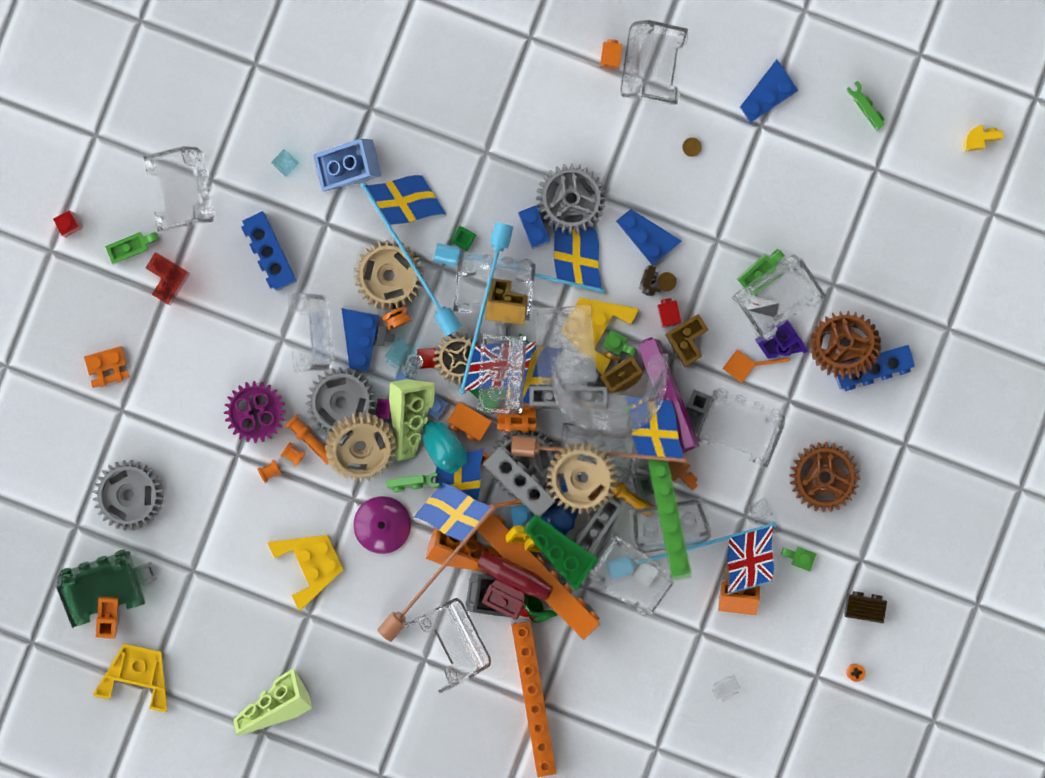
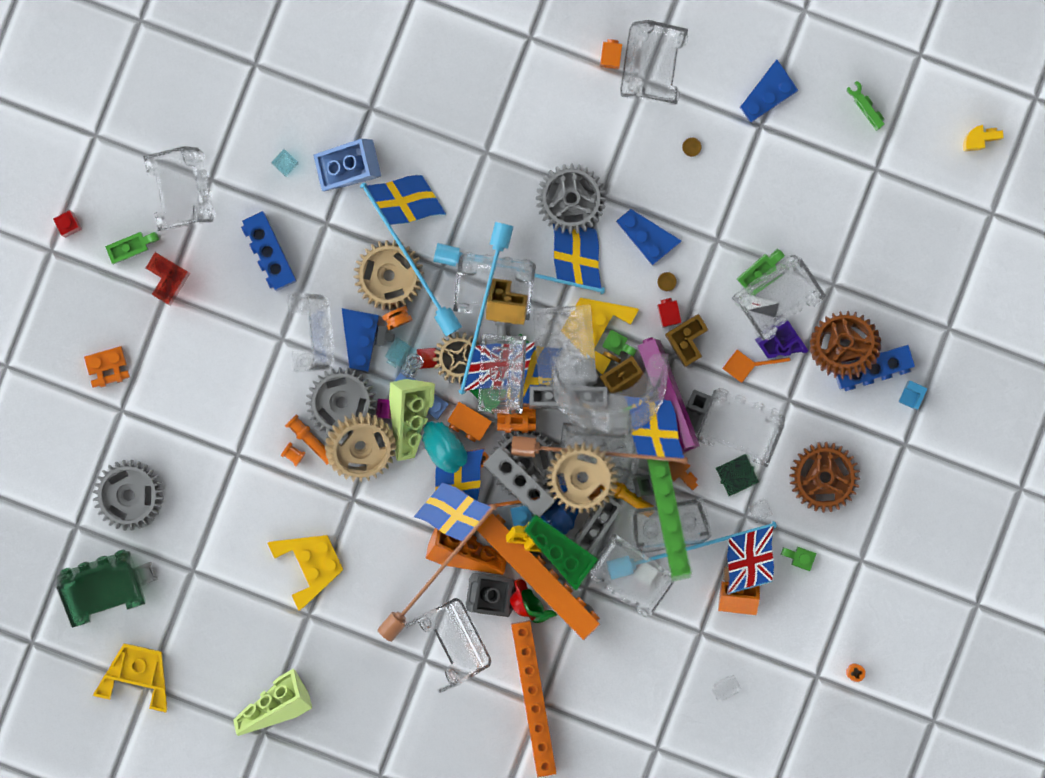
(107, 617): orange brick -> none
(238, 417): magenta gear -> none
(269, 471): orange bush -> none
(396, 524): magenta dish -> none
(415, 482): bright green plate -> none
(463, 238): green tile -> none
(511, 585): dark red plate -> none
(534, 227): blue brick -> none
(648, 278): dark brown bracket -> none
(737, 475): none -> clear green piece
(865, 608): dark brown brick -> none
(912, 395): none -> dark azure panel

